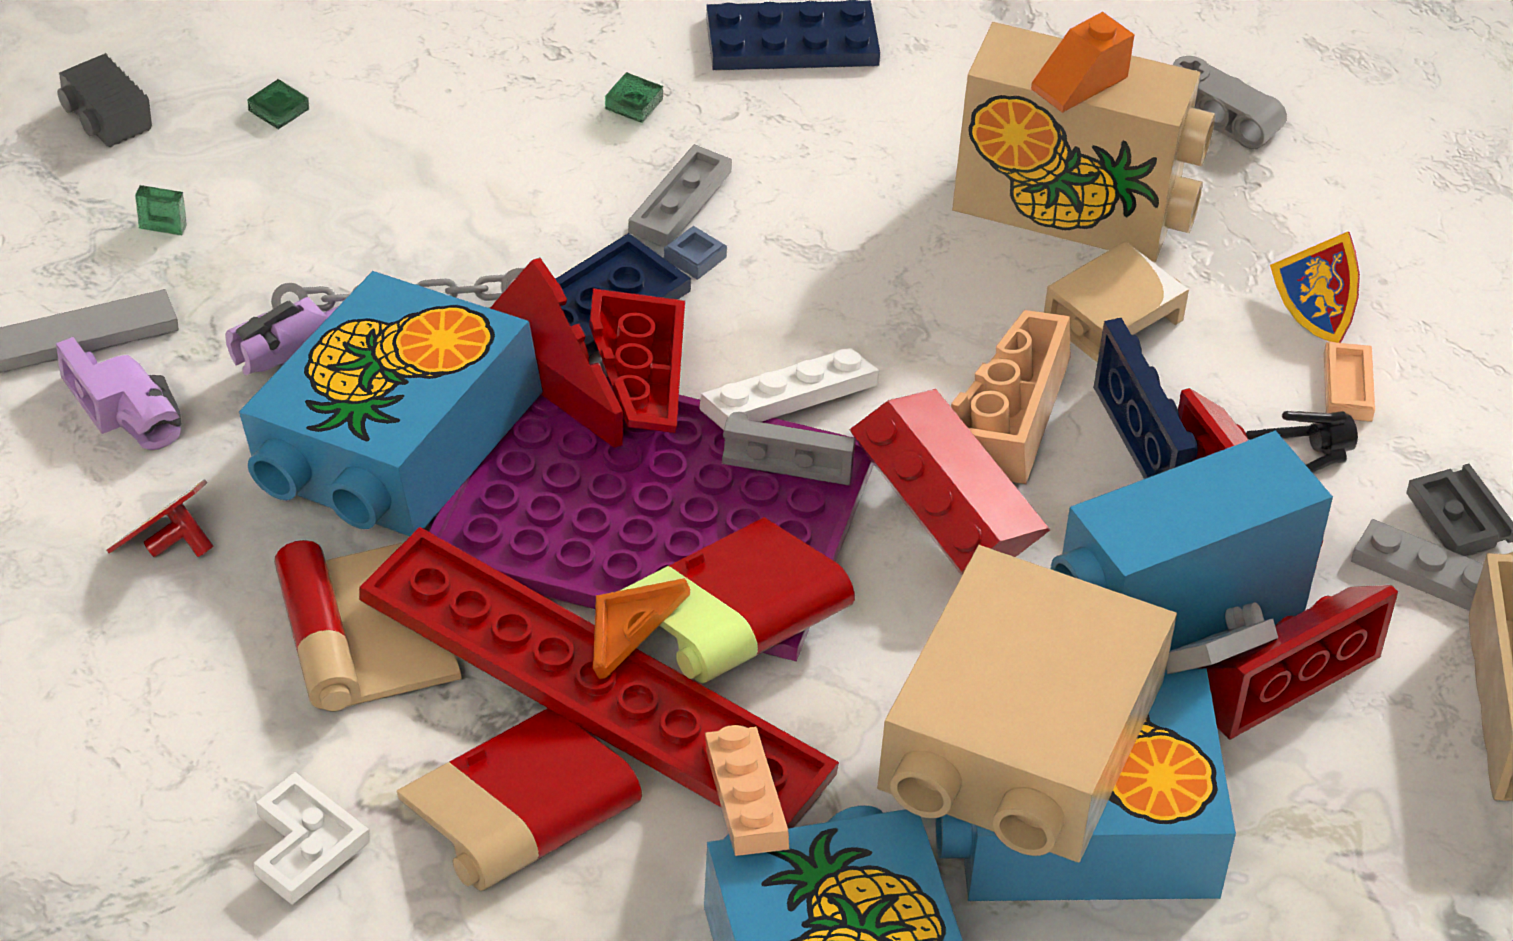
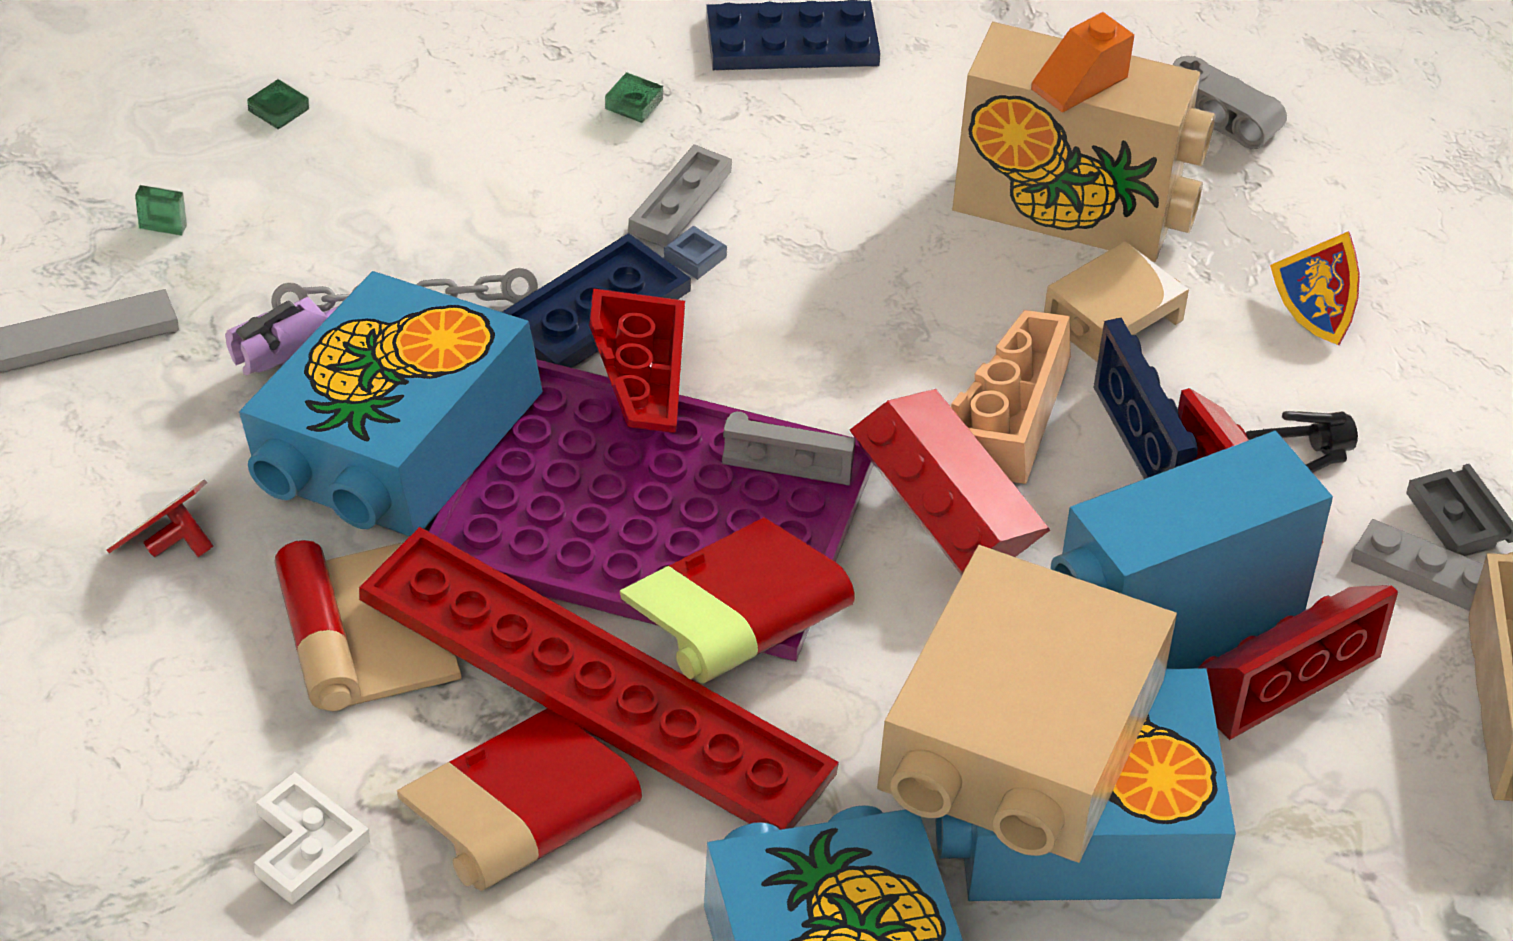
(104, 100): dark grey brick -> none
(121, 395): lavender plate -> none
(562, 354): red wedge -> none
(629, 617): orange tile -> none
(746, 791): light nougat plate -> none
(791, 388): white plate -> none
(1245, 631): light grey hinge -> none
(1349, 380): light nougat tile -> none

